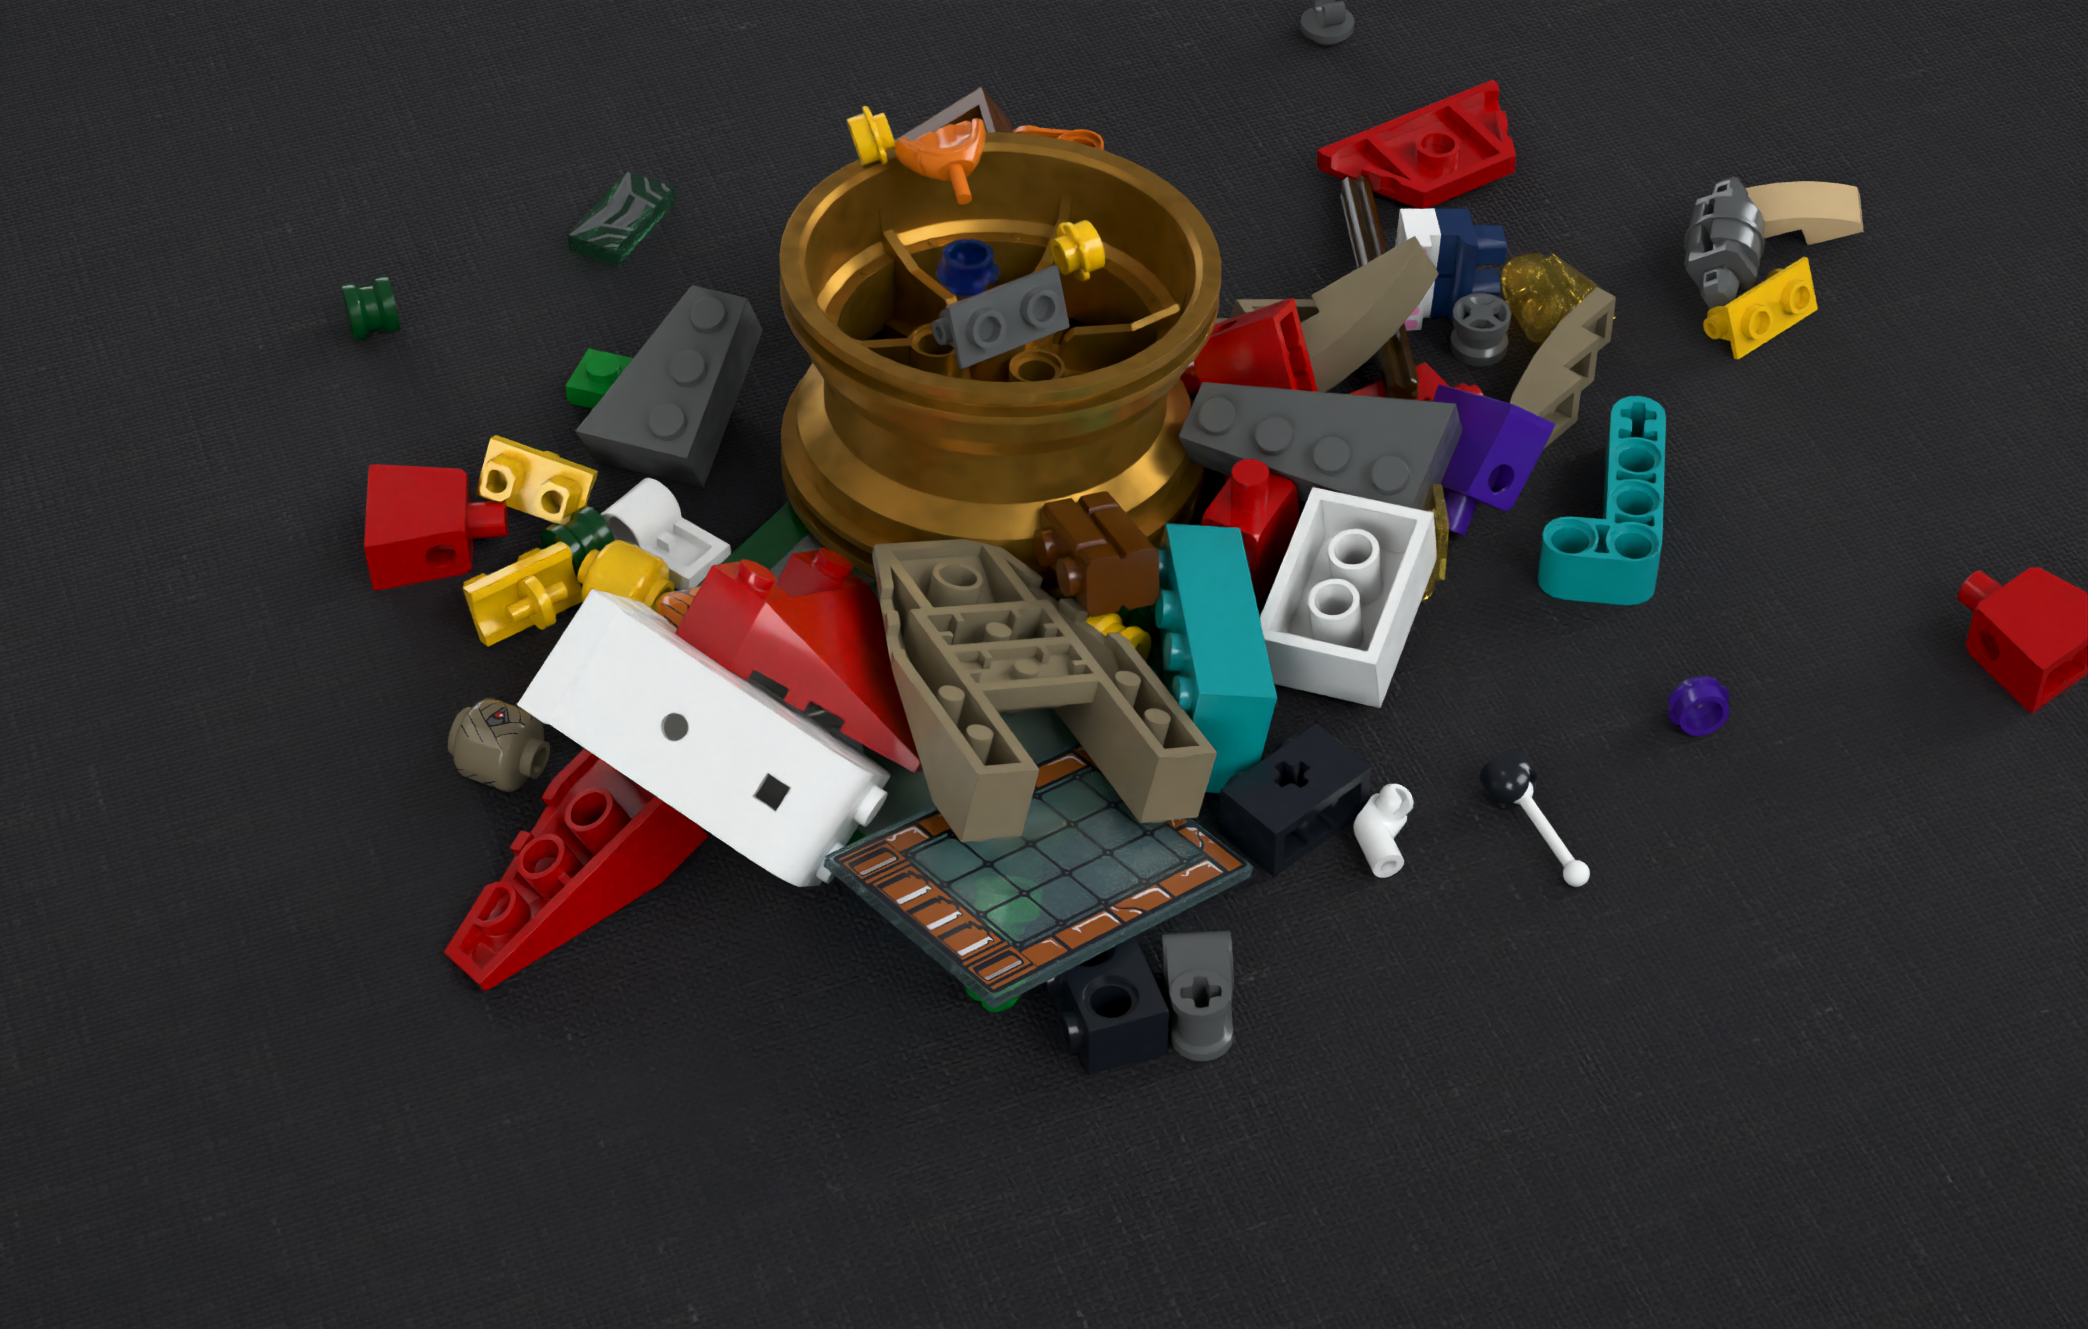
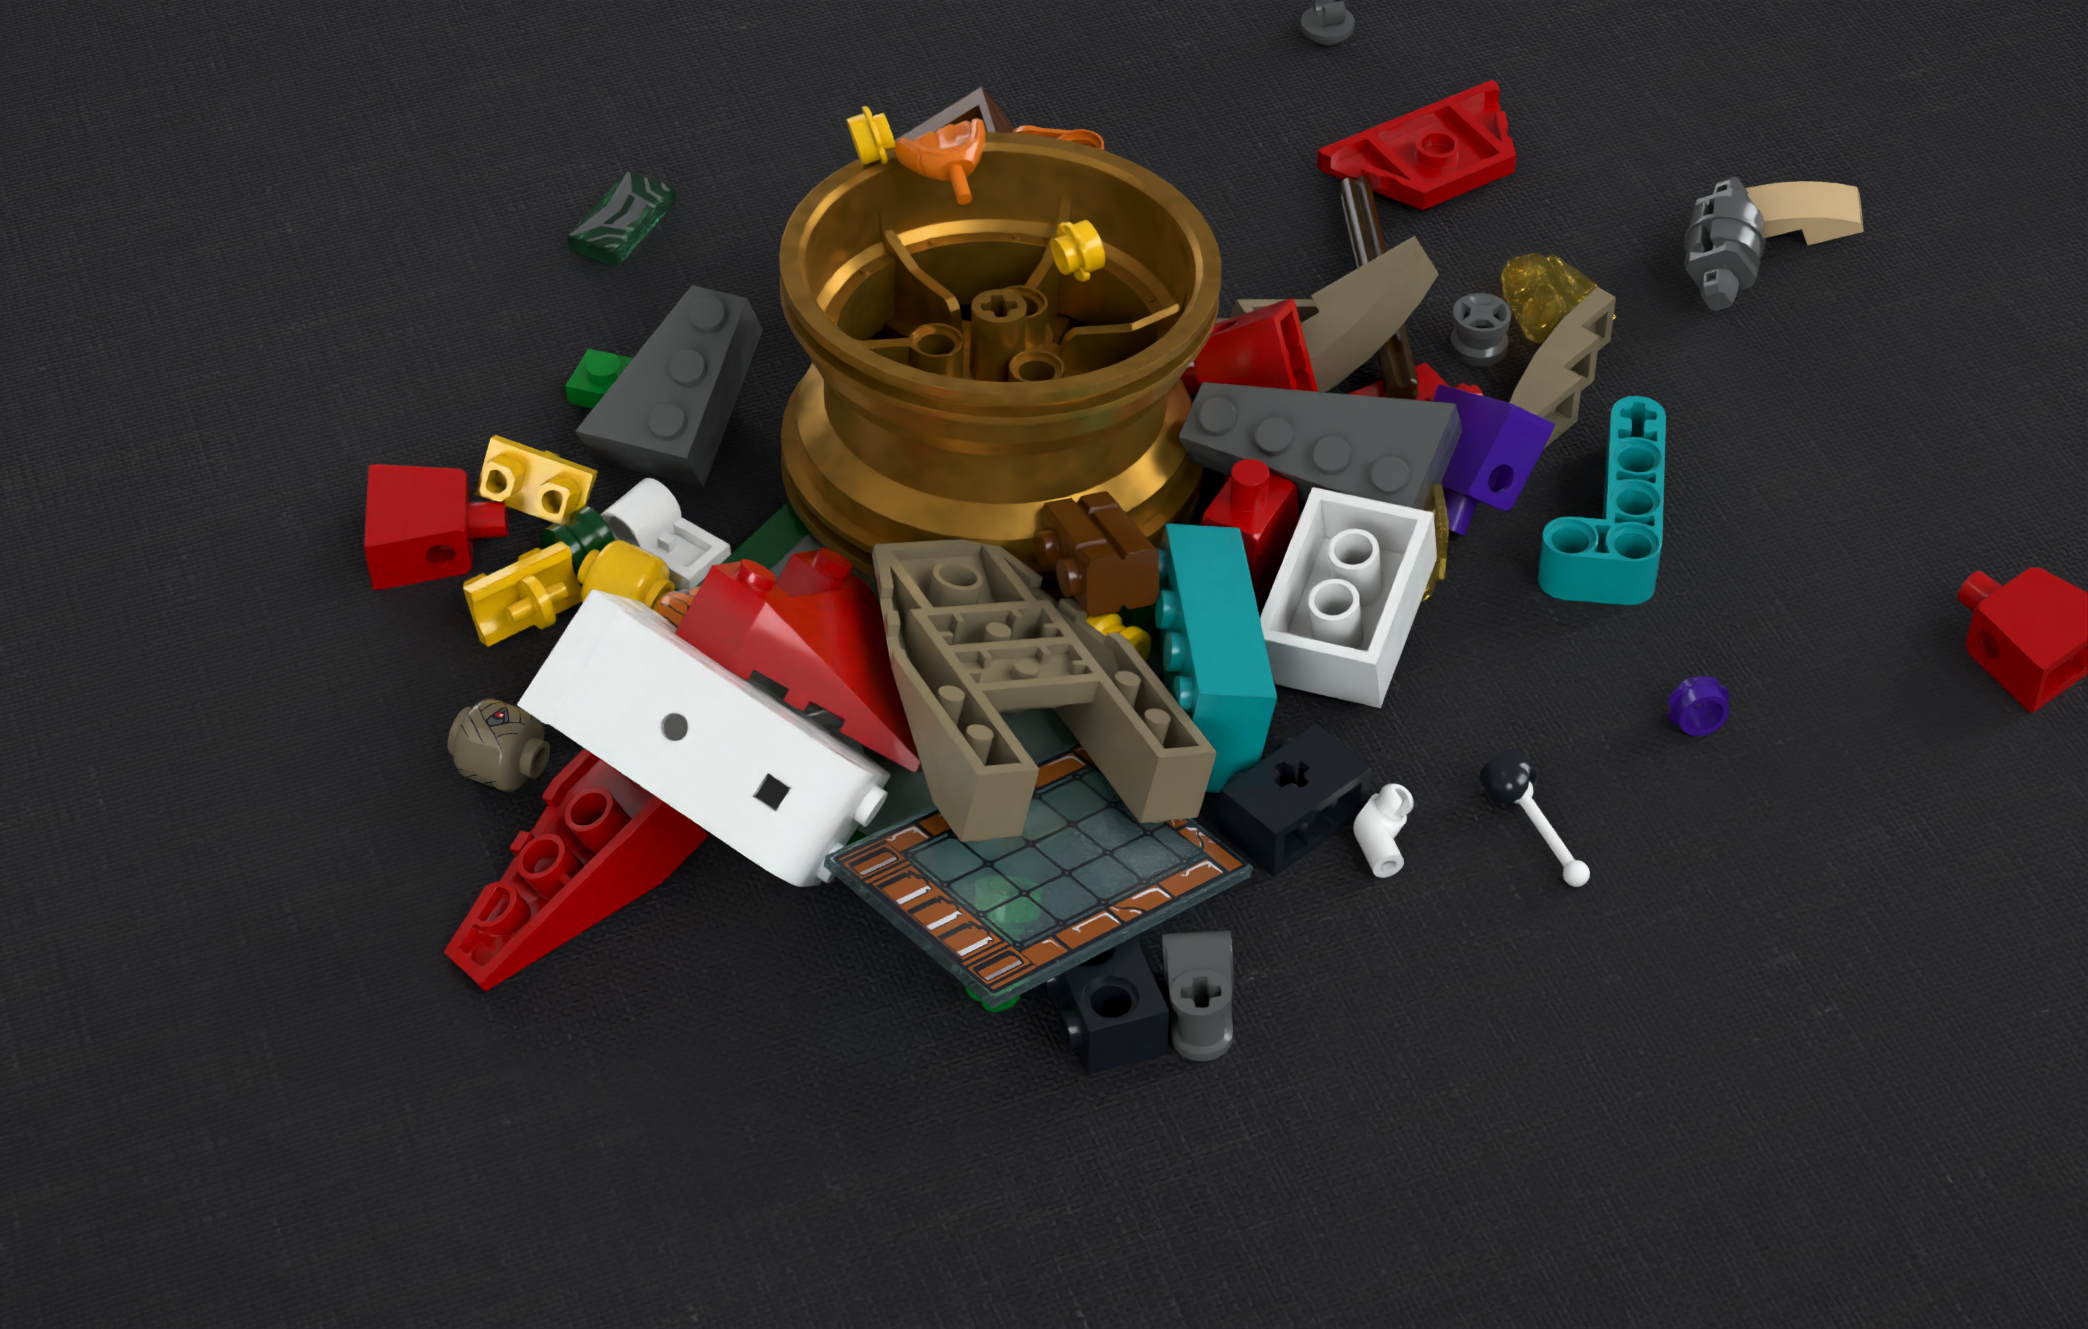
(370, 308): dark green wheel -> none
(967, 267): clear blue plate -> none
(1003, 317): dark grey hinge -> none
(1455, 250): dark blue hips -> none
(1764, 309): yellow hinge -> none

